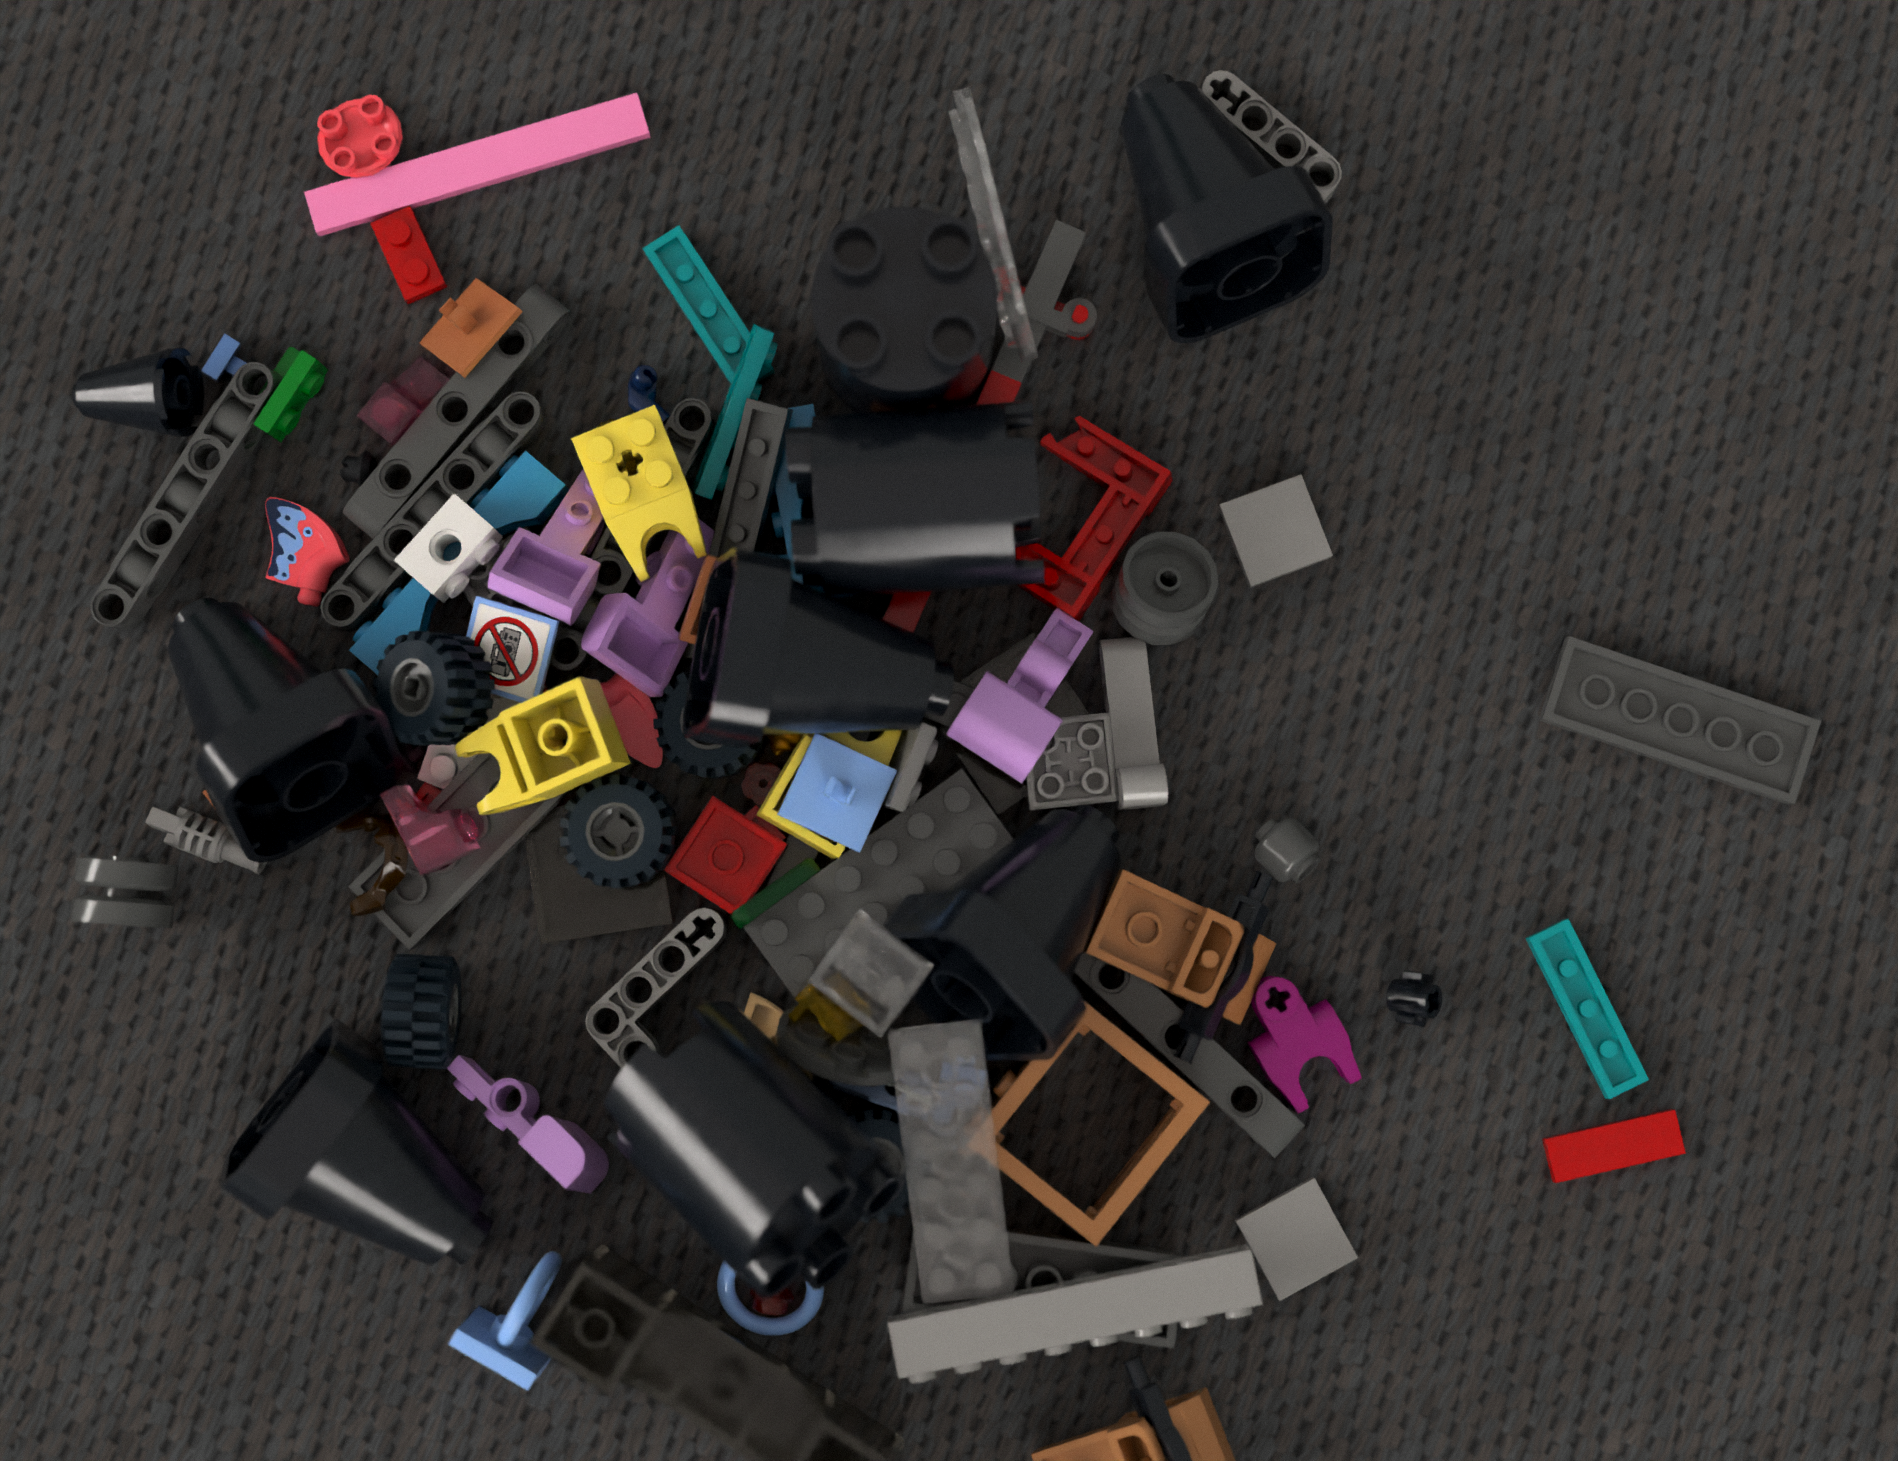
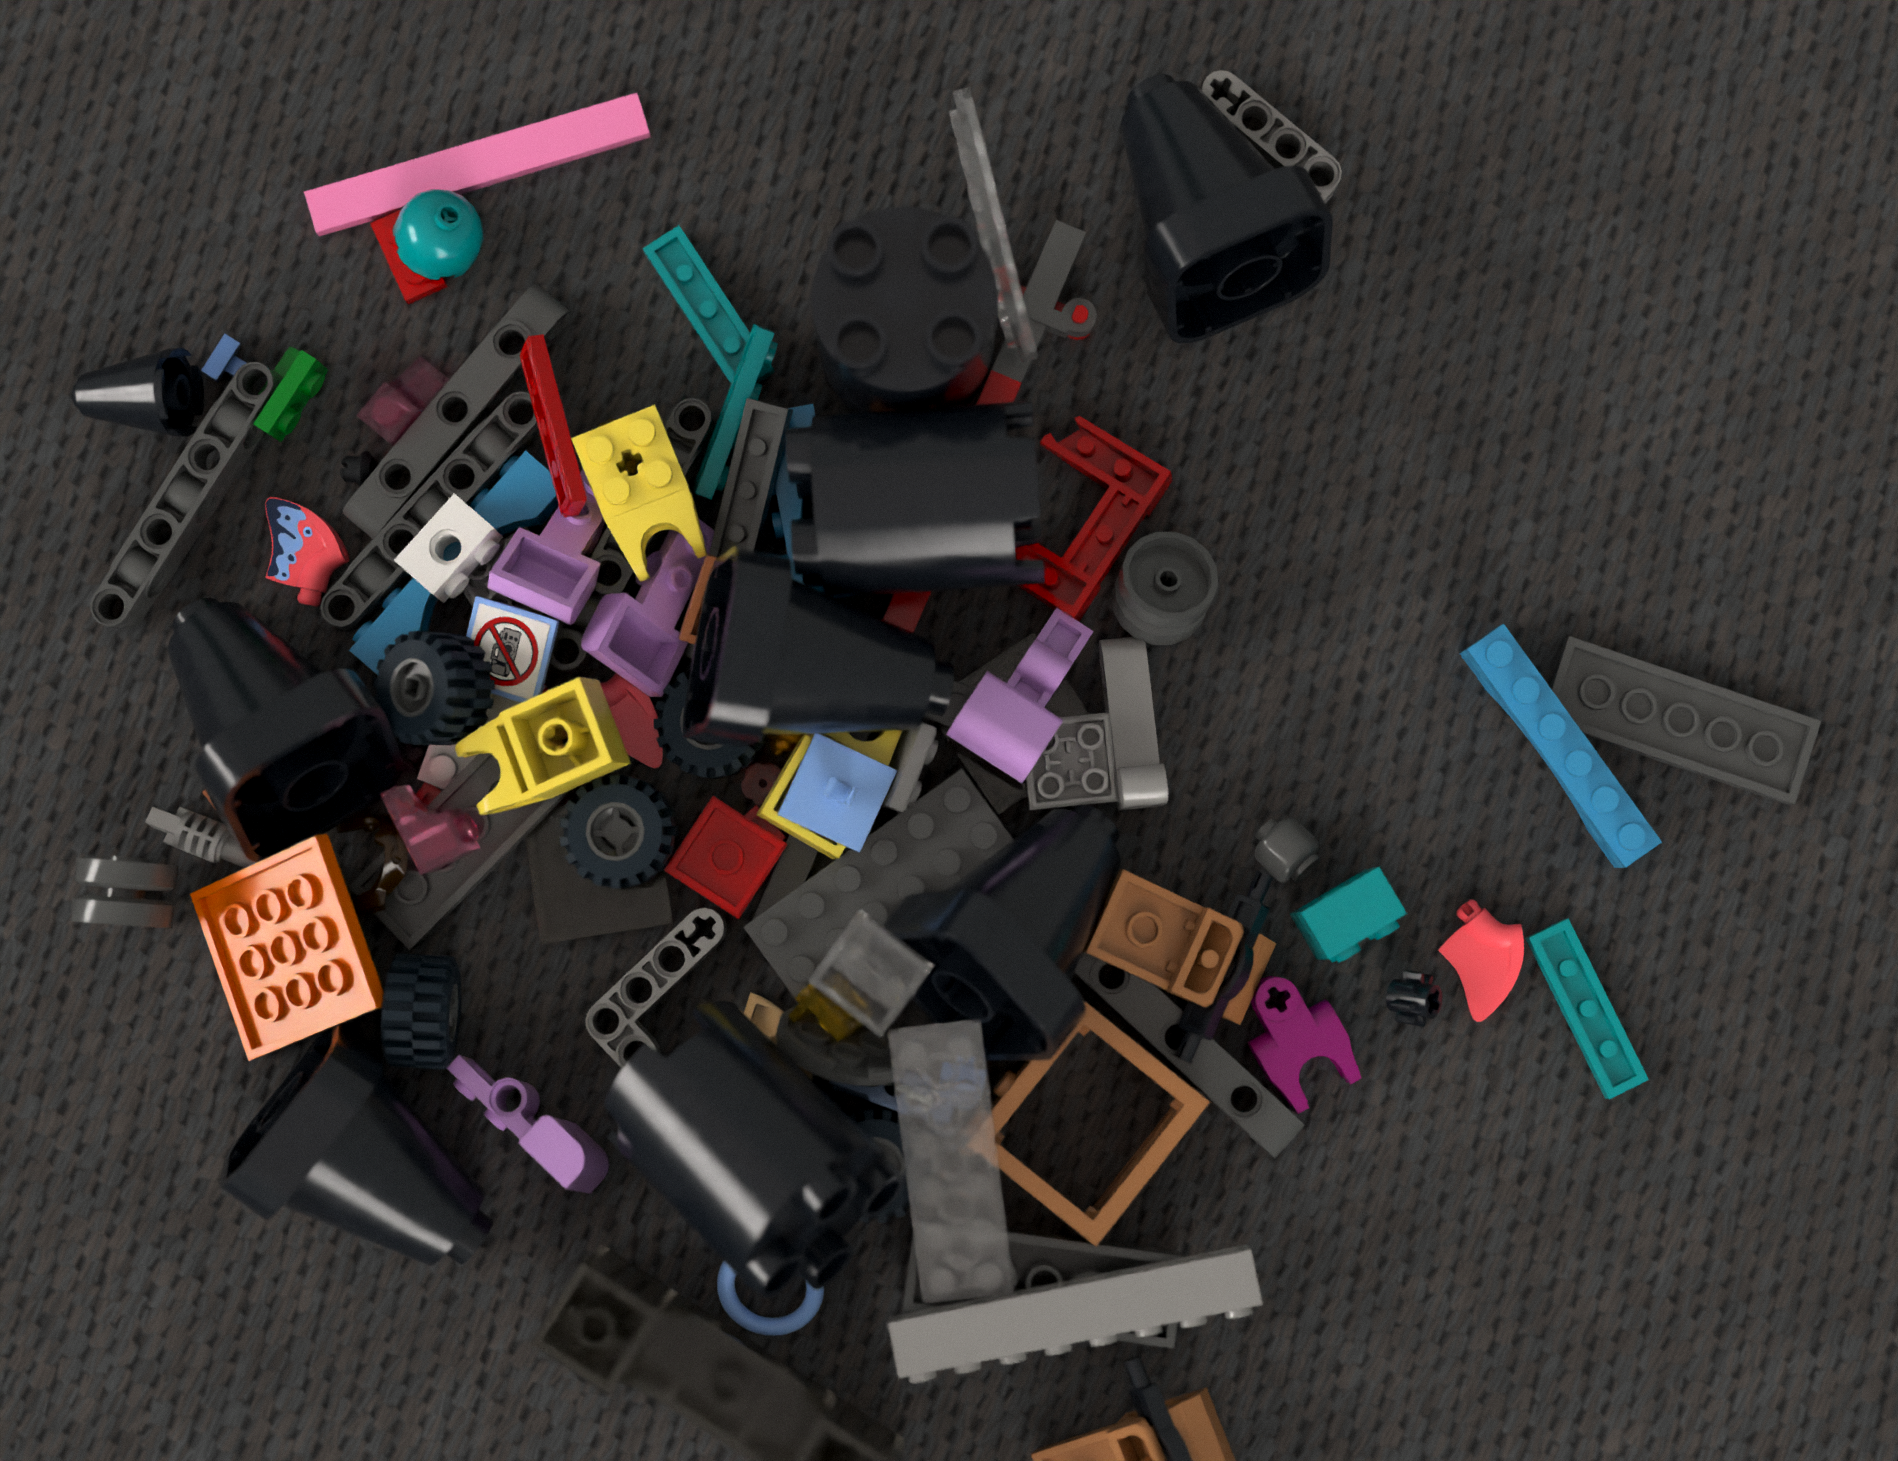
(288, 947): none -> orange plate
(359, 137): coral dish -> none
(438, 234): none -> teal cylinder
(470, 327): nougat piece -> none
(505, 1340): light blue tile -> none
(552, 426): none -> red tile
(643, 390): dark blue arm -> none
(774, 892): dark green tile -> none
(774, 1305): clear red plate -> none
(1275, 531): light grey tile -> none
(1296, 1238): light grey tile -> none
(1348, 914): none -> teal brick
(1485, 958): none -> coral arm
(1582, 773): none -> dark azure arch
(1613, 1145): red tile -> none

